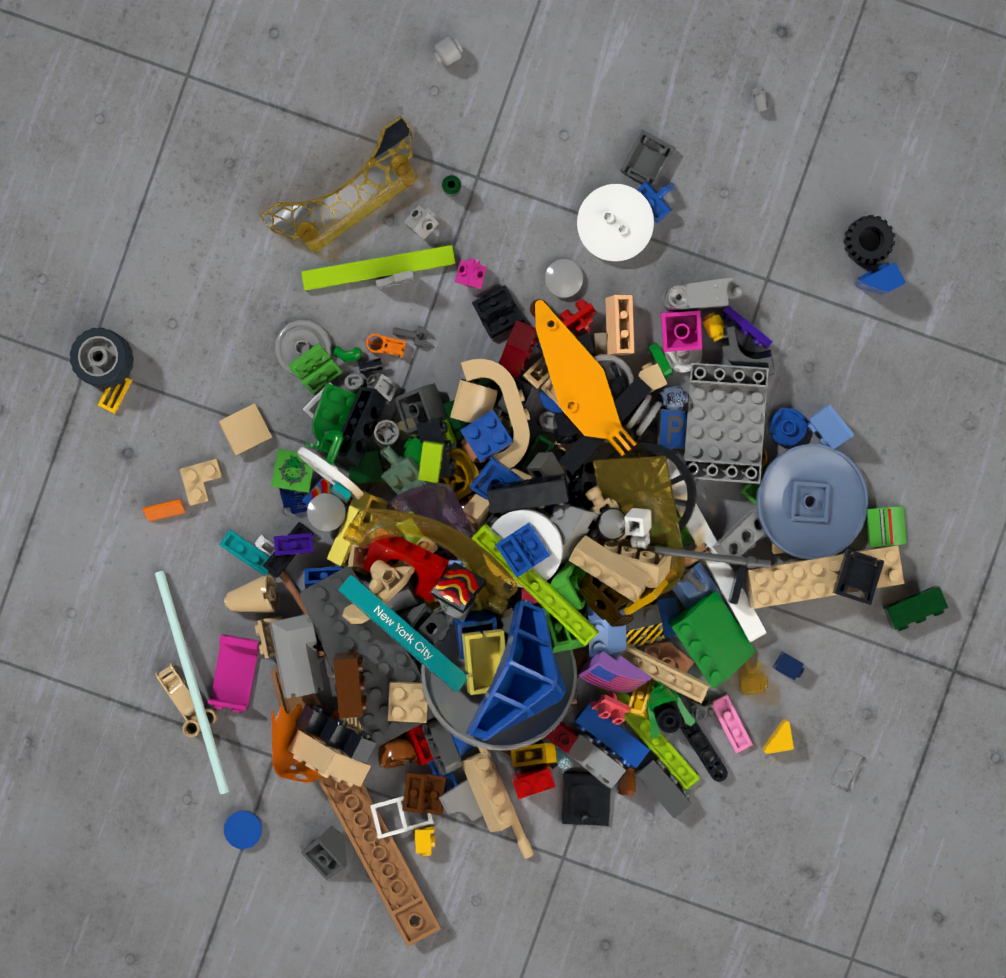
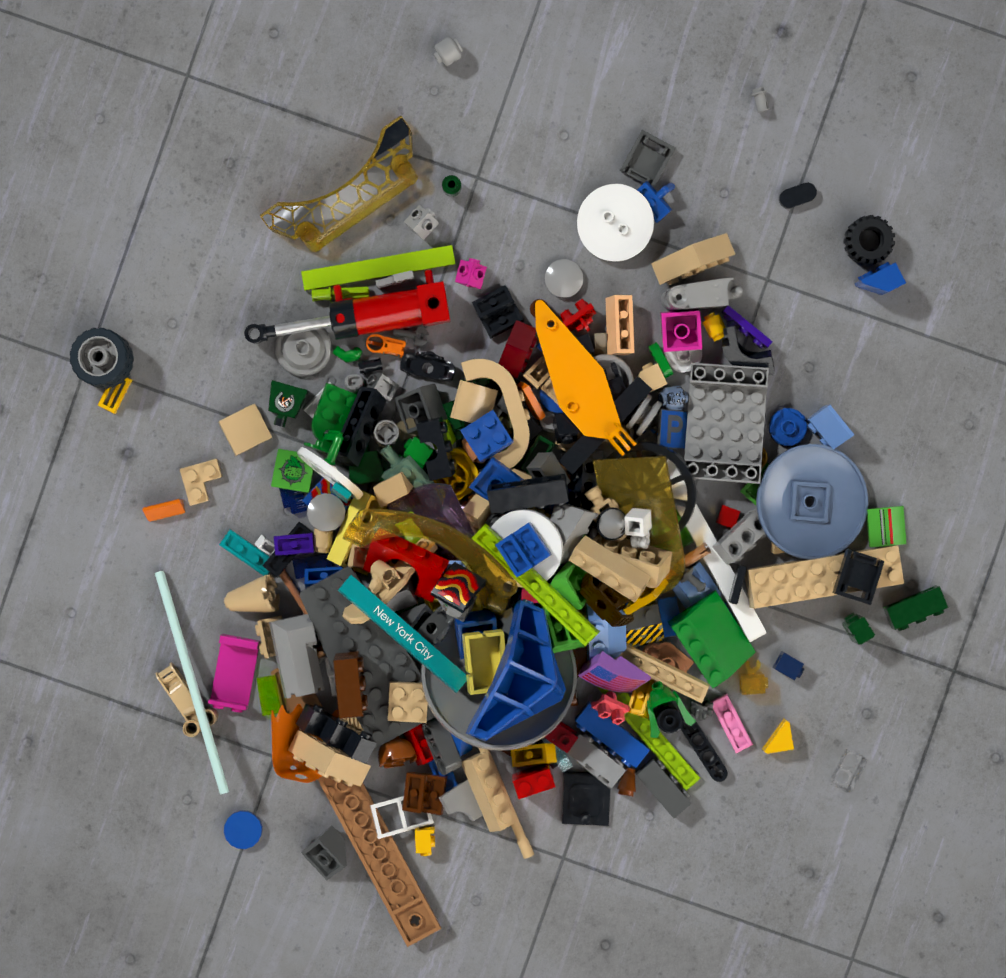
(268, 694): none -> clear neon green slope
(285, 401): none -> dark green torso
(315, 368): bright green slope -> none
(317, 561): none -> clear blue plate
(322, 541): none -> tan brick
(328, 294): none -> lime axle
(370, 314): none -> red piece
(392, 489): none -> tan slope
(413, 363): none -> black piece
(430, 461): lime tile -> none
(531, 401): none -> orange tile
(693, 259): none -> tan brick
(727, 516): none -> red tile
(750, 561): dark grey bar -> none
(797, 195): none -> black tile
(858, 628): none -> dark green brick

